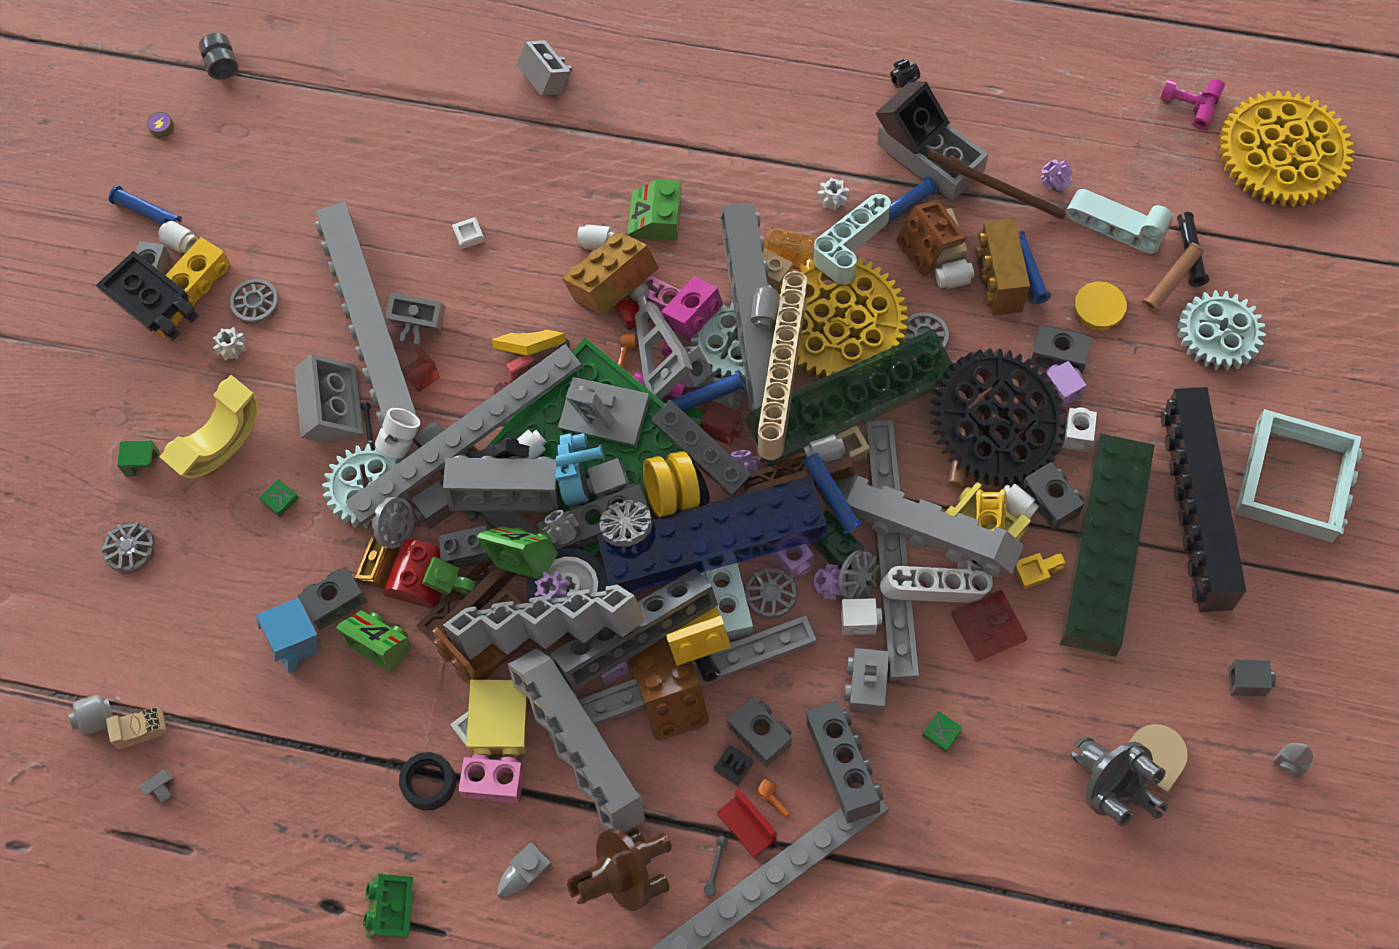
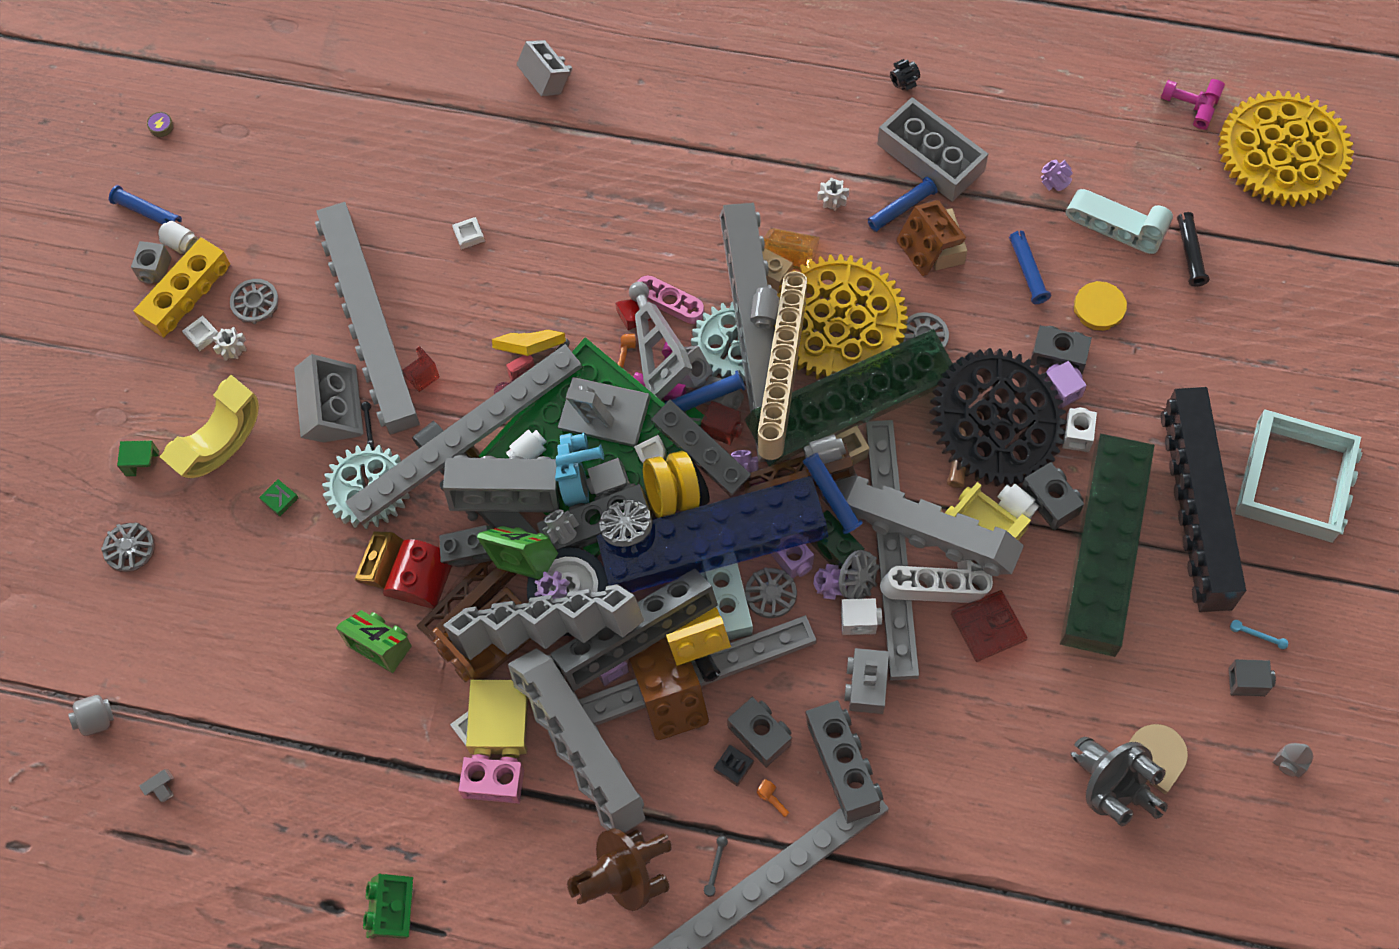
(136, 727): tan leg -> none
(147, 295): black tile -> none
(200, 333): none -> white tile
(218, 56): dark grey wheel -> none
(289, 633): dark azure plate -> none
(326, 612): dark grey brick -> none
(393, 522): light grey wheel -> none
(397, 433): white wheel -> none
(416, 313): light grey brick -> none
(419, 761): black tyre -> none
(431, 505): dark grey brick -> none
(443, 577): bright green plate -> none
(505, 449): black plate -> none
(523, 871): light grey plate -> none
(593, 236): white brick -> none
(610, 273): pearl gold brick -> none
(651, 448): none -> white tile
(656, 210): bright green slope -> none
(692, 307): dark pink brick -> none
(747, 824): red panel -> none
(835, 247): light aqua beam -> none
(913, 116): black slope -> none
(942, 731): green tile -> none
(953, 165): reddish brown bar -> none
(954, 274): white brick -> none
(991, 508): yellow piece -> none
(1002, 267): pearl gold brick -> none
(1035, 570): yellow plate -> none
(1173, 278): nougat pin -> none
(1221, 330): light aqua gear -> none
(1237, 626): none -> medium azure hinge

